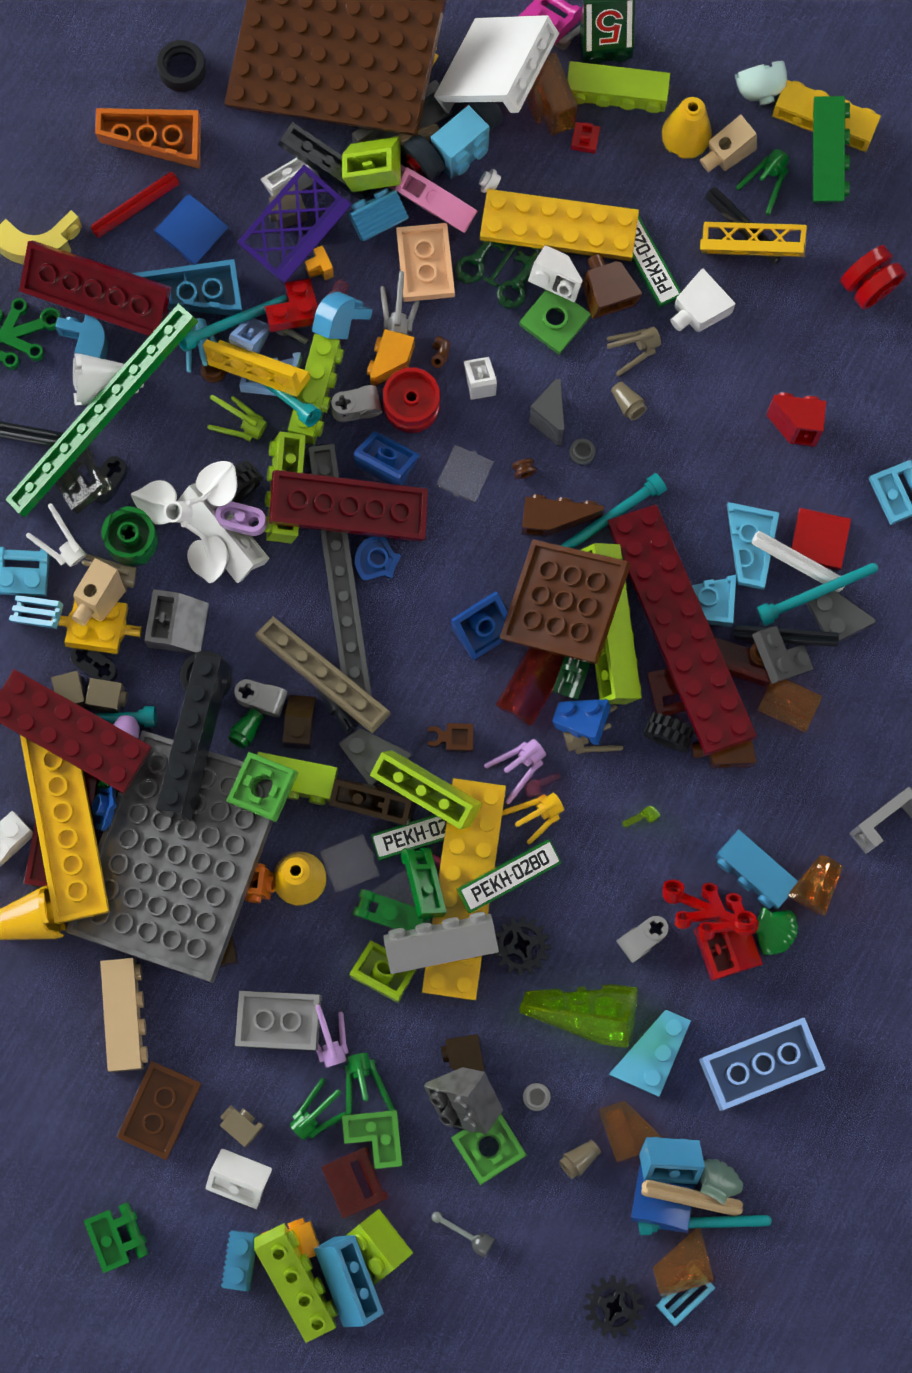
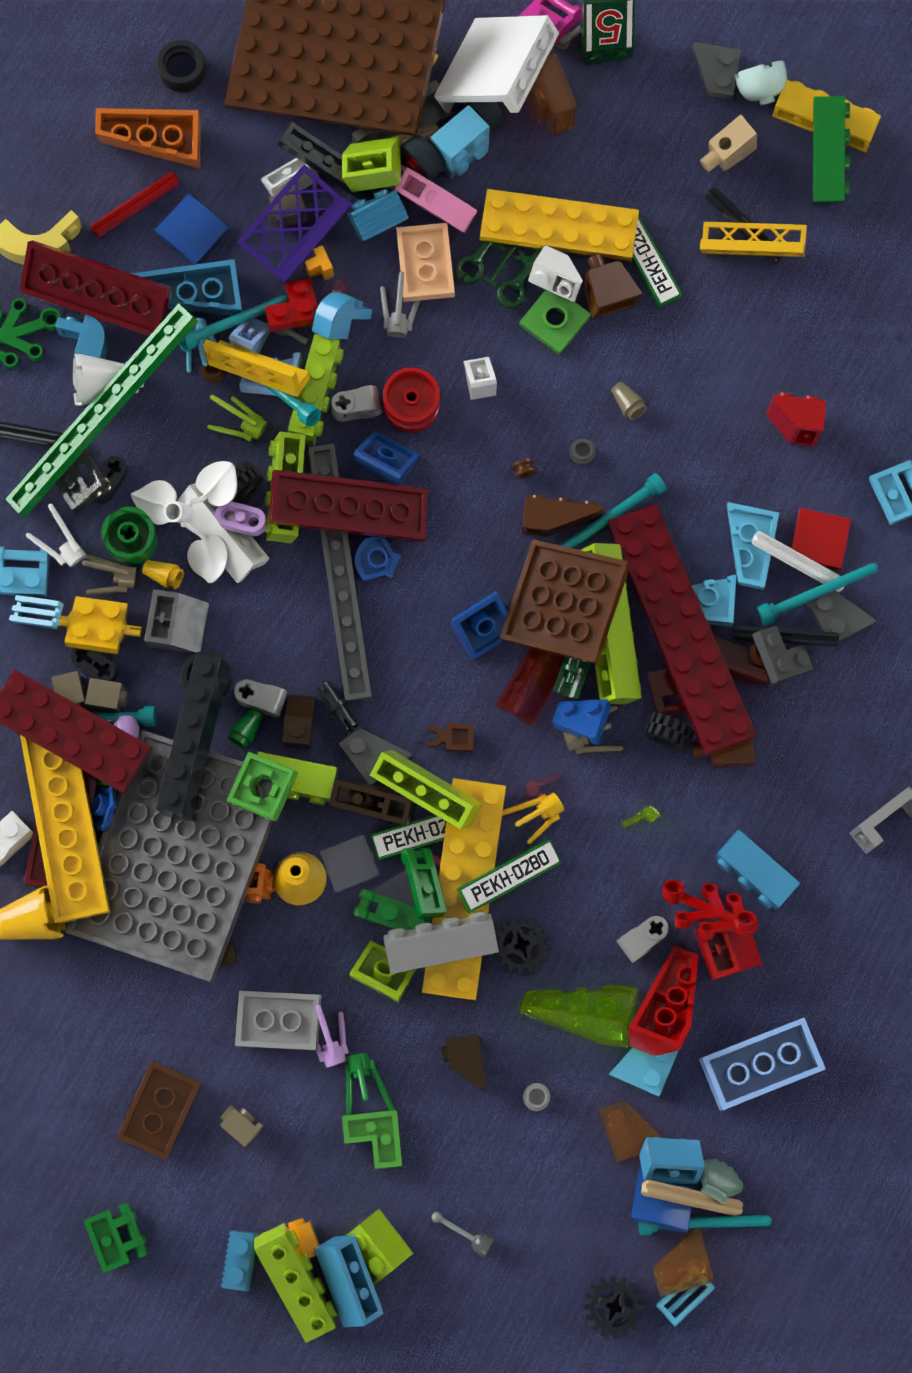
(97, 592): tan torso -> none
(122, 1015): tan brick -> none
(164, 573): none -> yellow cone
(238, 1178): white panel -> none
(305, 1123): green plant -> none
(323, 674): dark tan tile -> none
(345, 1184): clear red plate -> none
(393, 354): light orange slope -> none
(443, 348): reddish brown arm -> none
(464, 1100): flat silver slope -> none
(465, 473): clear piece -> none
(487, 1167): bright green piece -> none
(489, 180): white plate -> none
(529, 754): lavender plant -> none
(547, 413): dark grey slope -> none
(579, 1159): dark tan cone -> none
(585, 137): red tile -> none
(619, 86): lime brick -> none
(645, 339): dark tan plant -> none
(668, 1007): none -> red wedge
(687, 129): yellow cone -> none
(701, 304): white torso -> none
(717, 68): none -> dark grey wing
(773, 166): green plant -> none
(776, 930): green animal -> none
(790, 704): clear orange plate -> none
(817, 885): clear orange wing -> none
(873, 277): red wheel -> none

